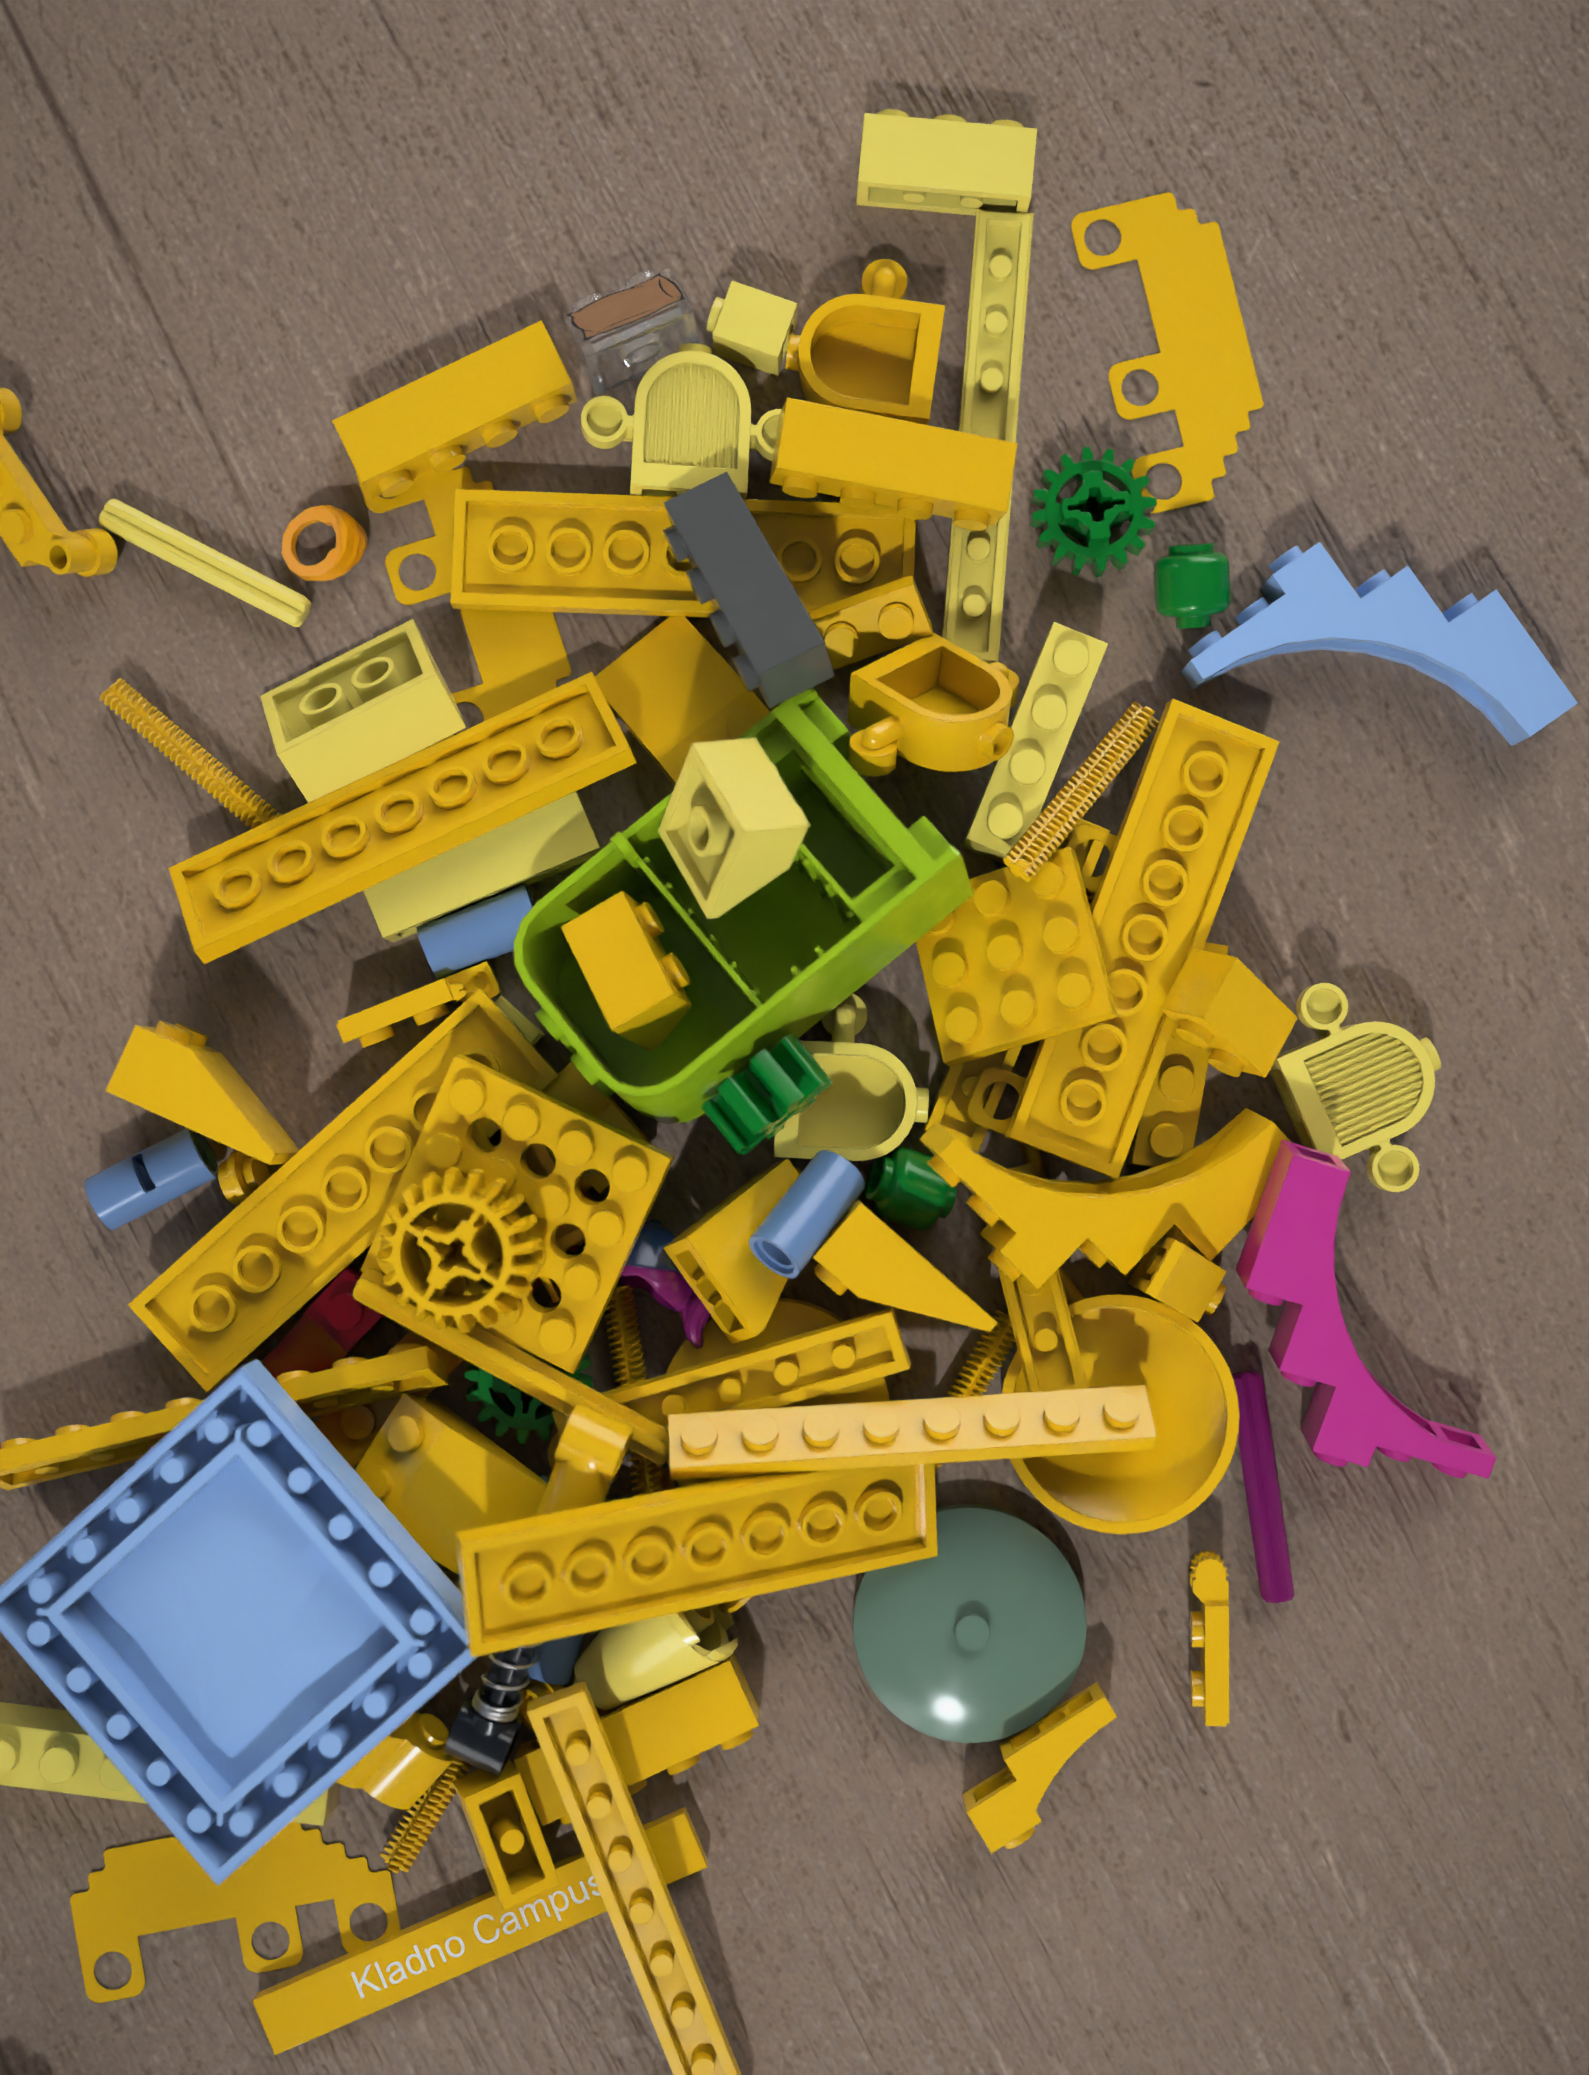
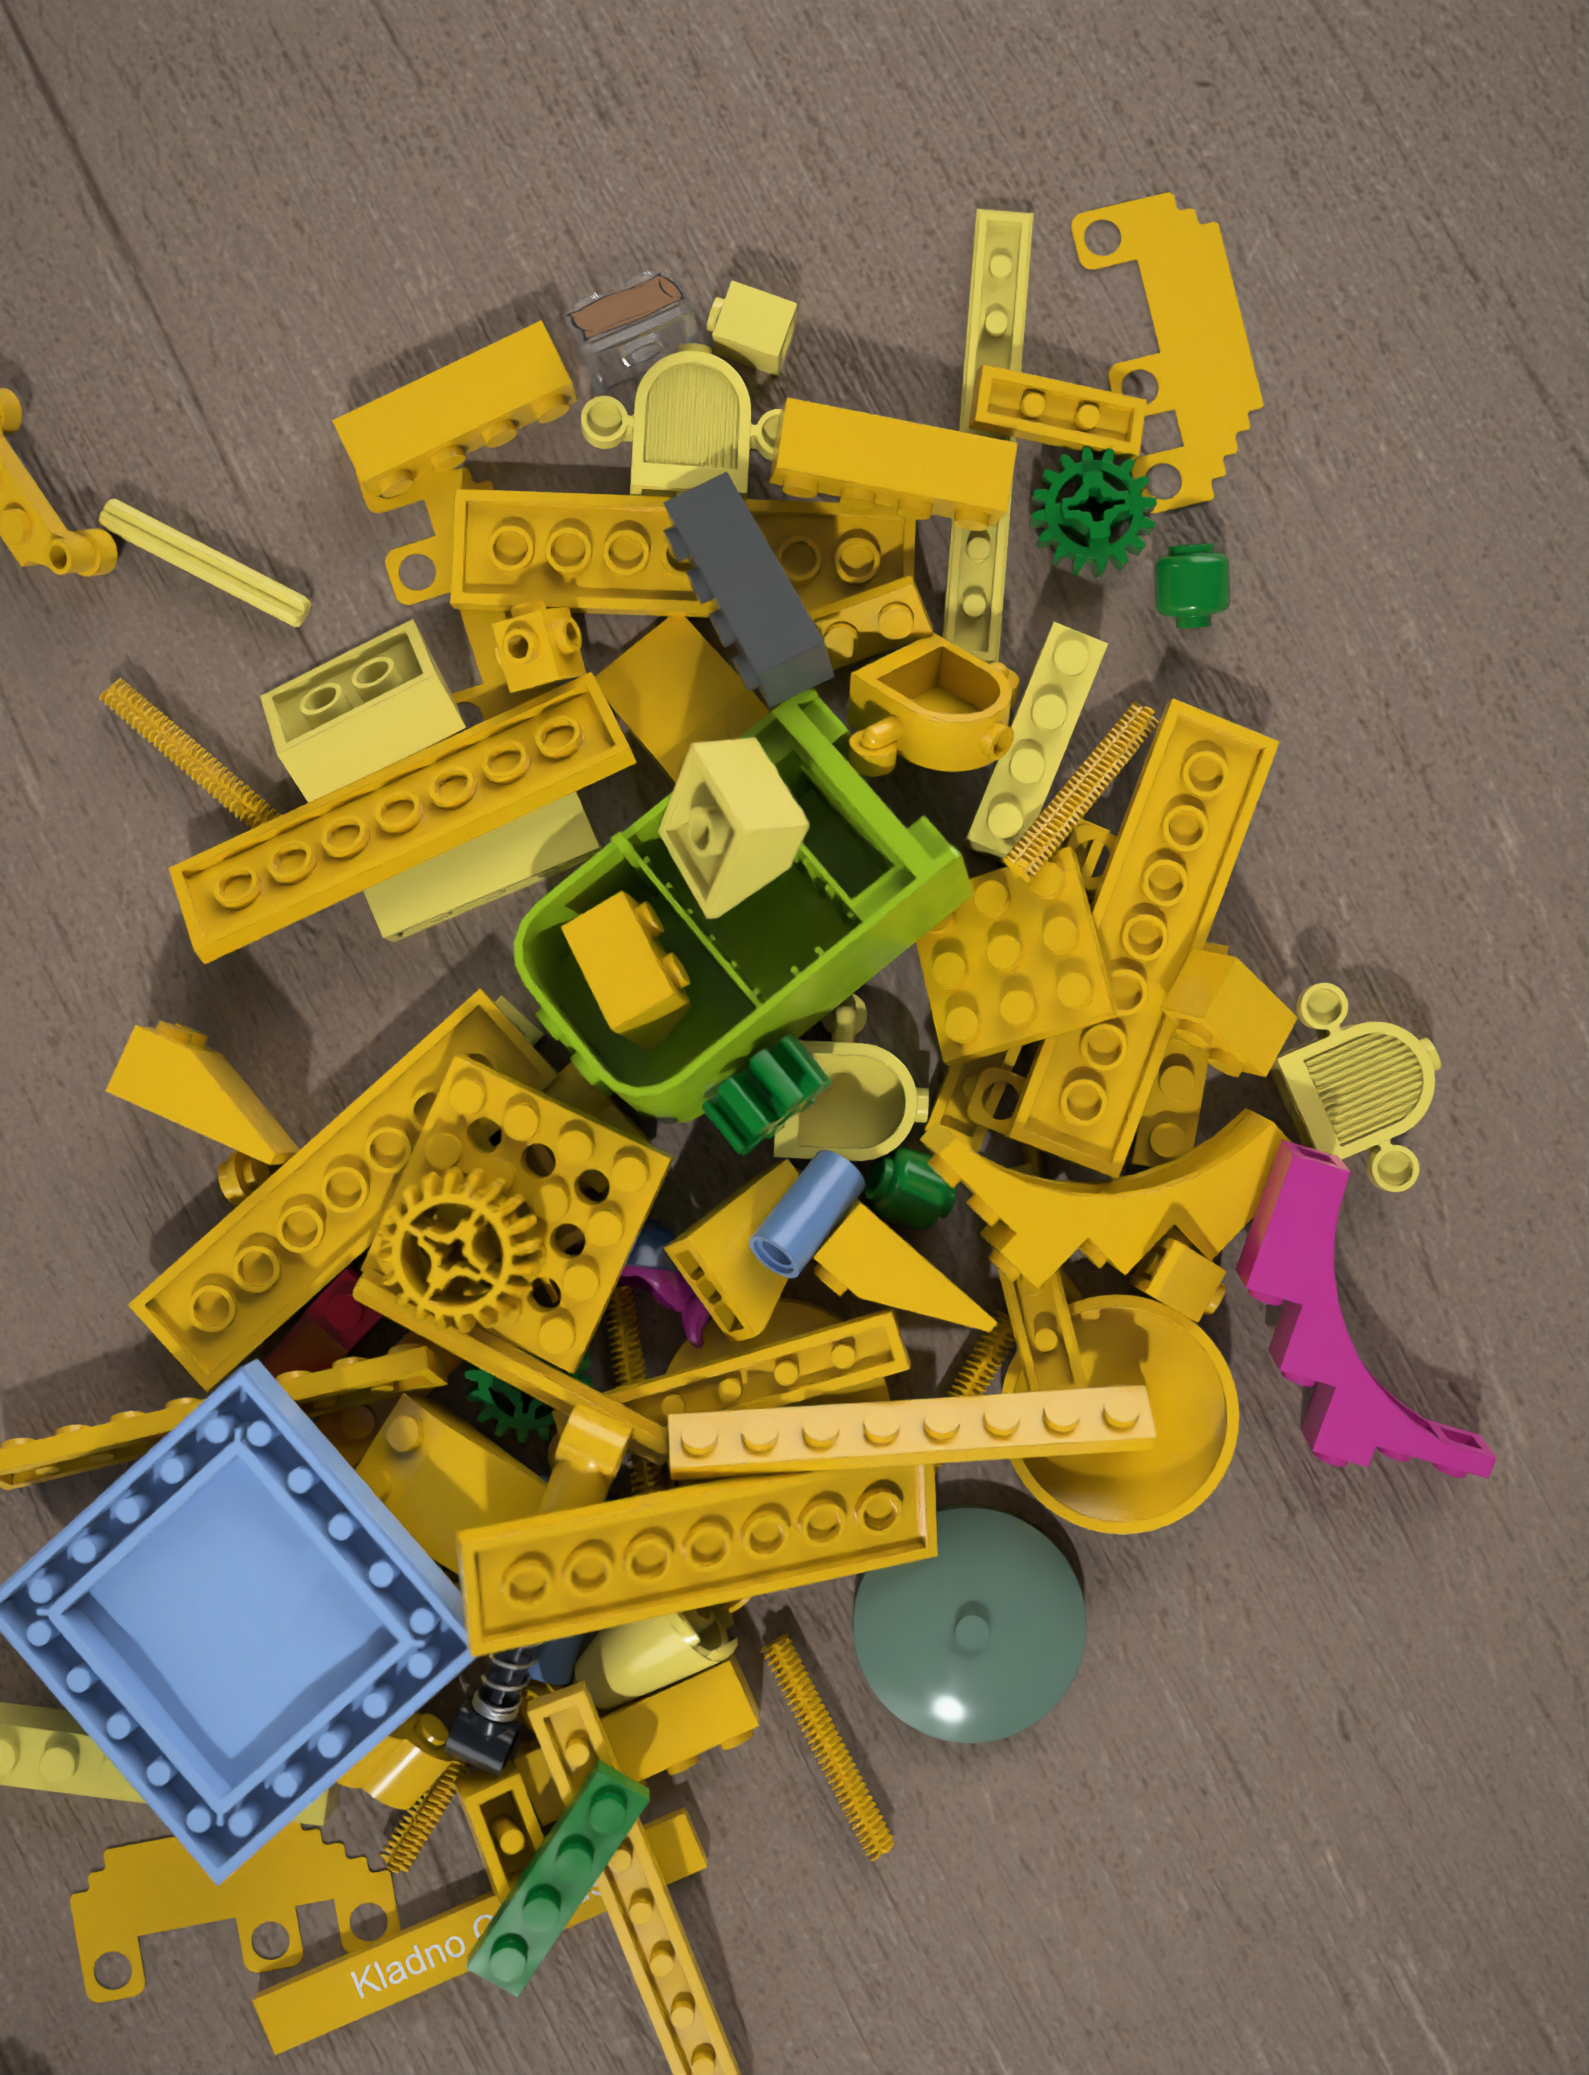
(151, 1178): medium blue pin -> none
(349, 549): light orange piece -> none
(422, 1003): yellow hinge -> none
(474, 932): medium blue pin -> none
(538, 646): none -> yellow brick
(558, 1878): none -> green plate
(829, 1747): none -> yellow axle
(871, 349): yellow piece -> none
(945, 164): light yellow brick -> none
(1008, 1801): yellow slope -> none
(1056, 412): none -> yellow plate
(1211, 1632): yellow hinge -> none
(1262, 1489): magenta axle -> none
(1469, 647): light blue arch -> none

